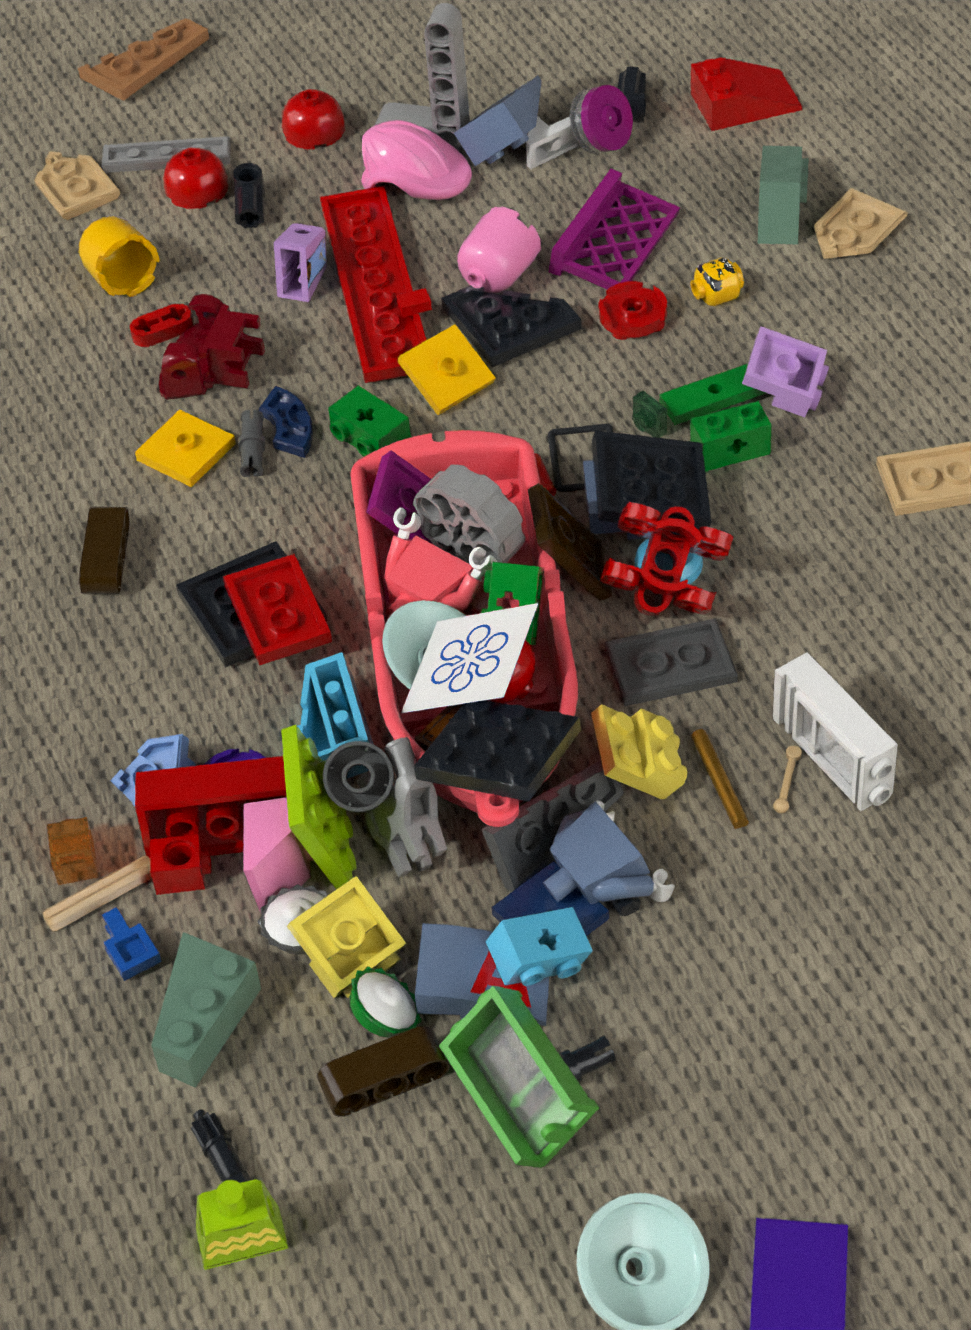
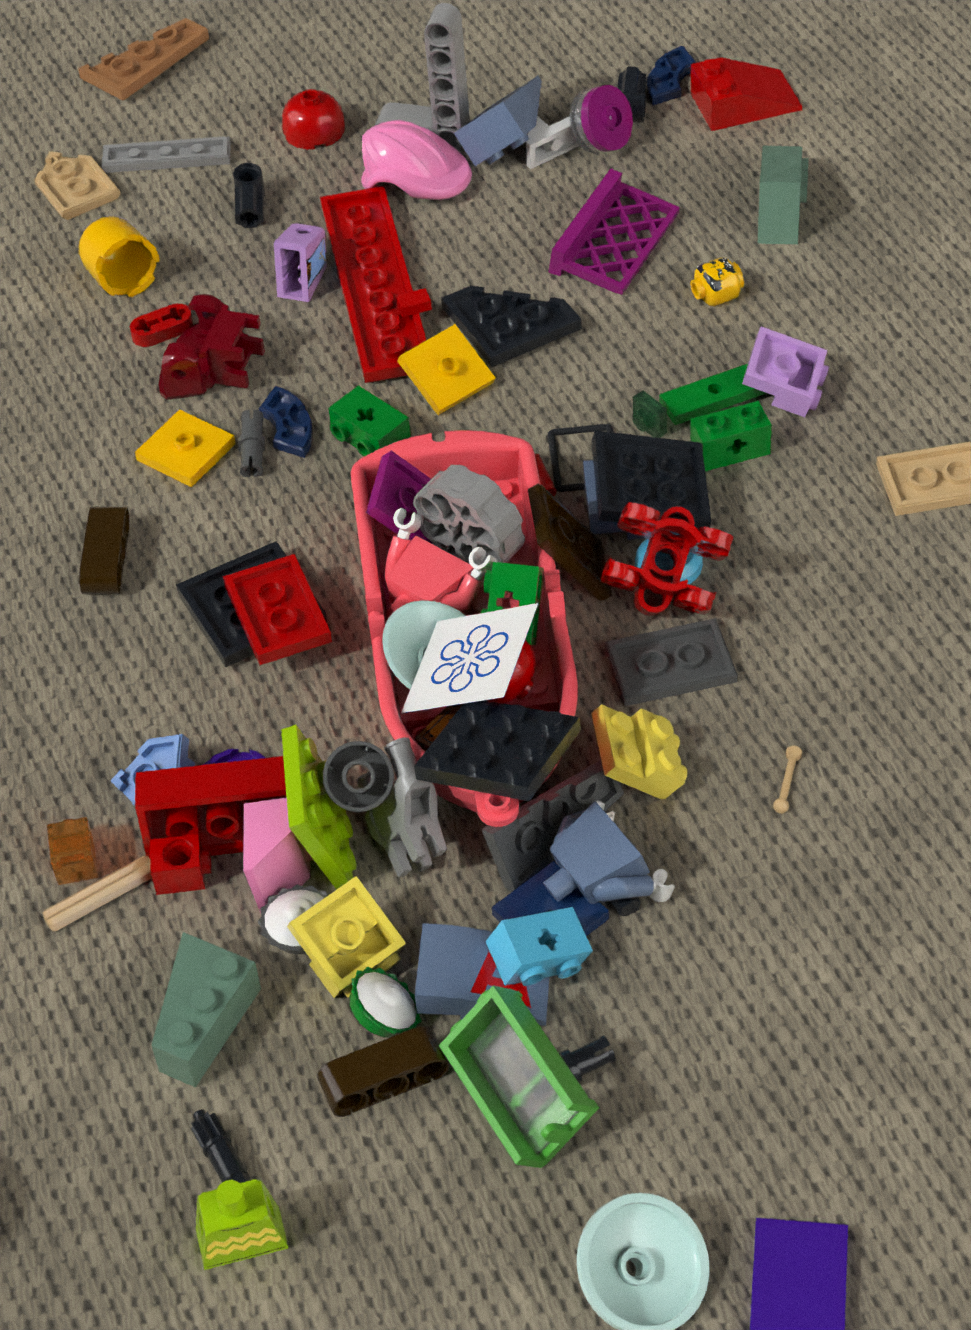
(128, 948): blue plate -> none
(195, 178): red cylinder -> none
(332, 708): medium azure wedge -> none
(498, 250): bright pink cylinder -> none
(625, 324): red plate -> none
(665, 78): none -> dark blue tile
(719, 779): pearl gold bar -> none
(835, 731): white door -> none
(856, 225): tan tile -> none

